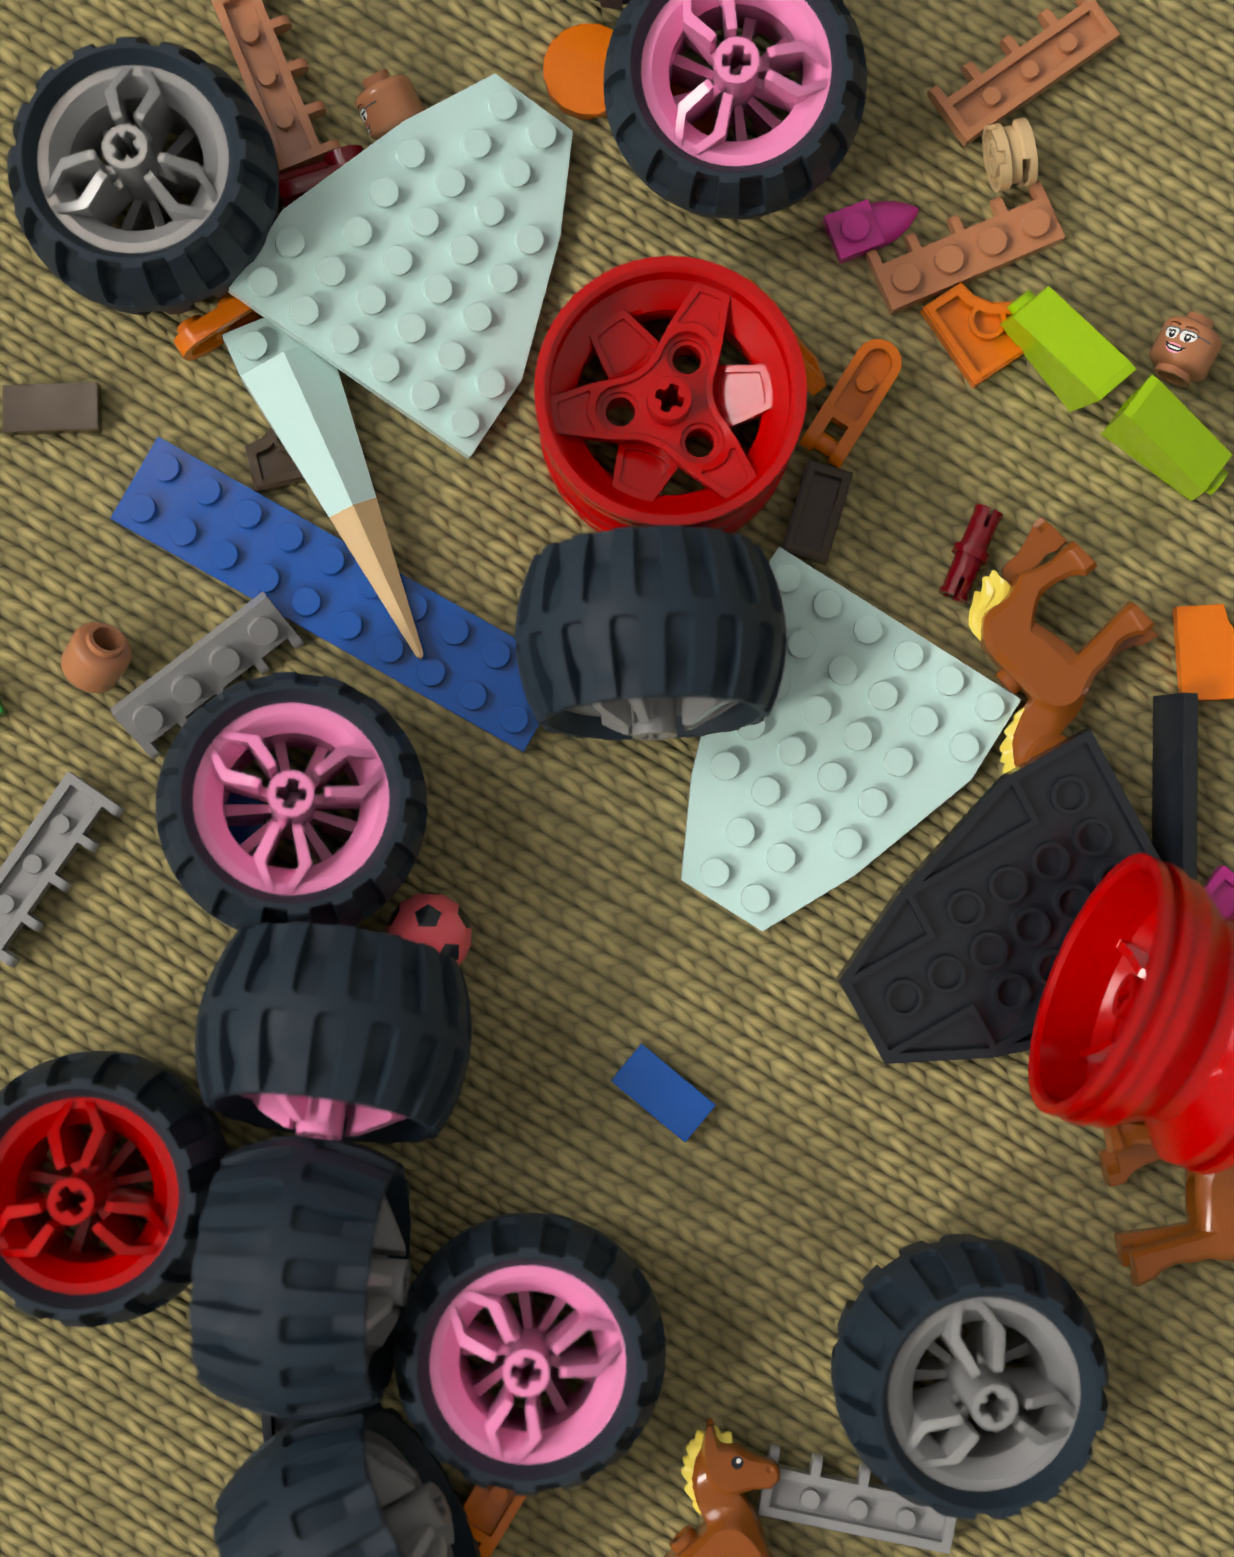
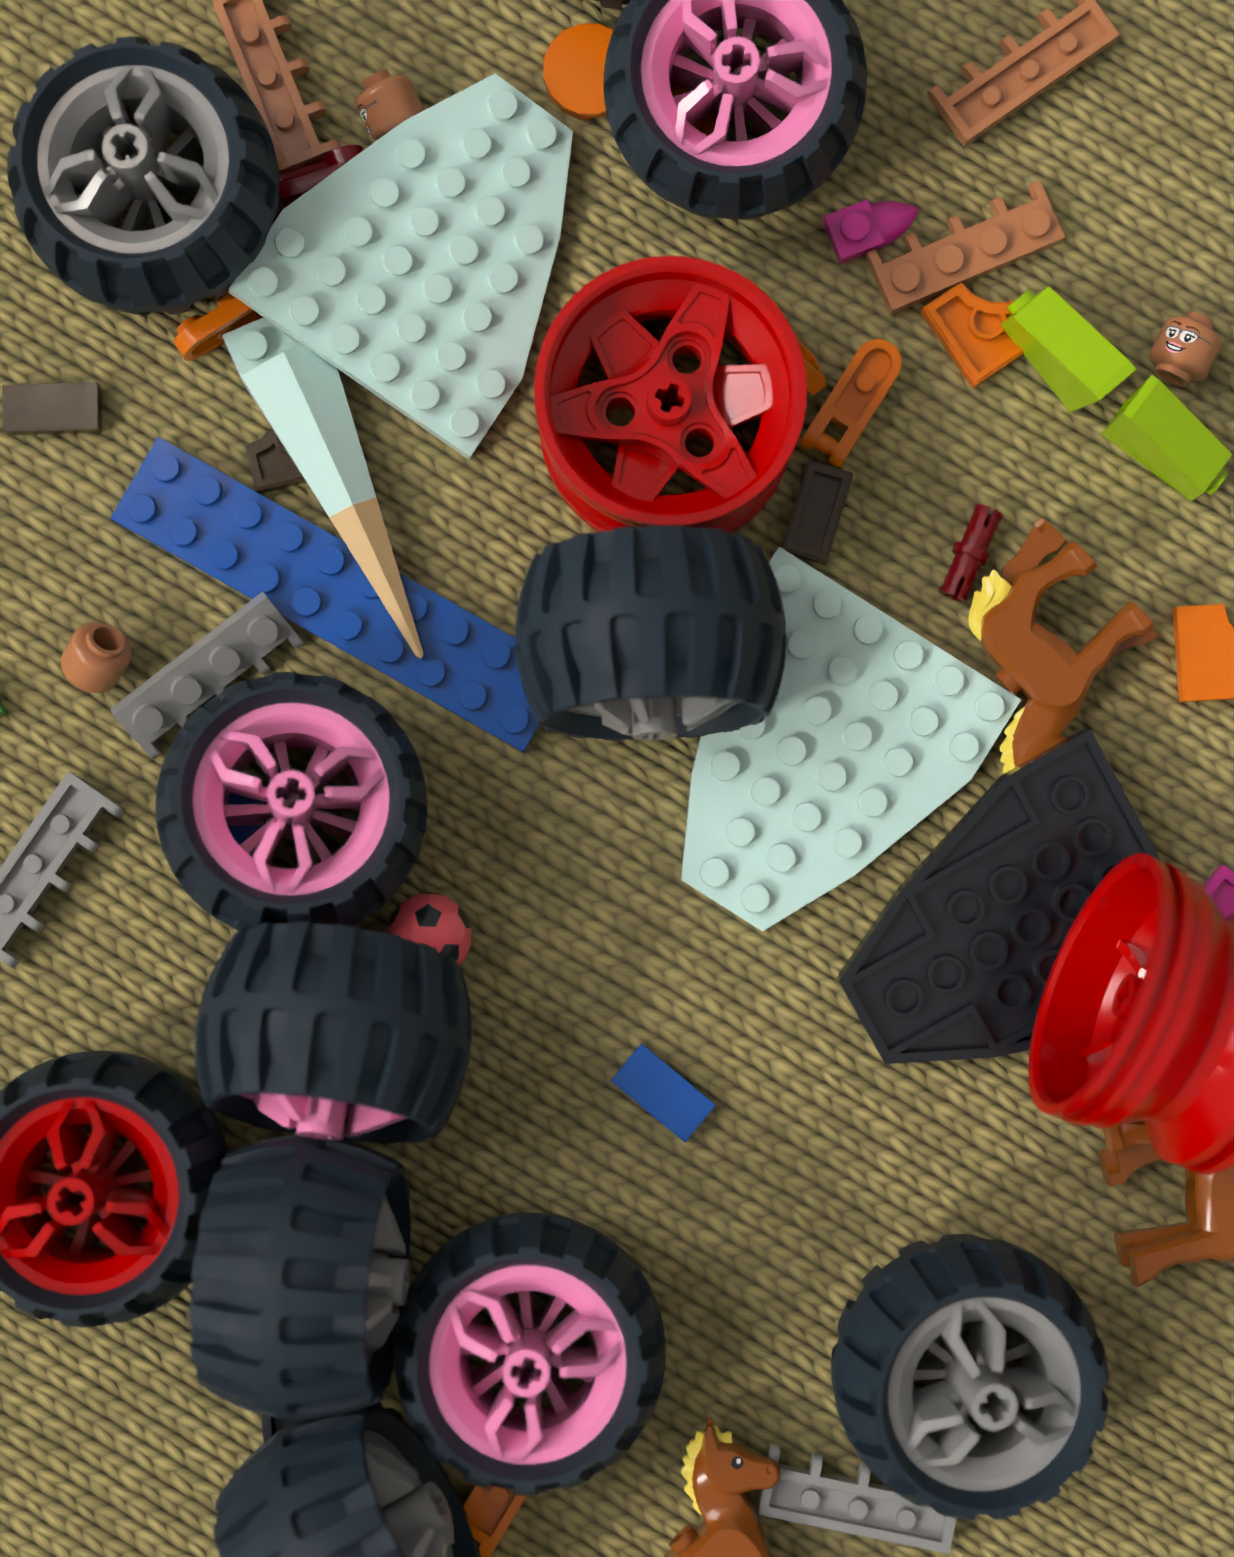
(1010, 155): tan wheel -> none
(1175, 780): black tile -> none

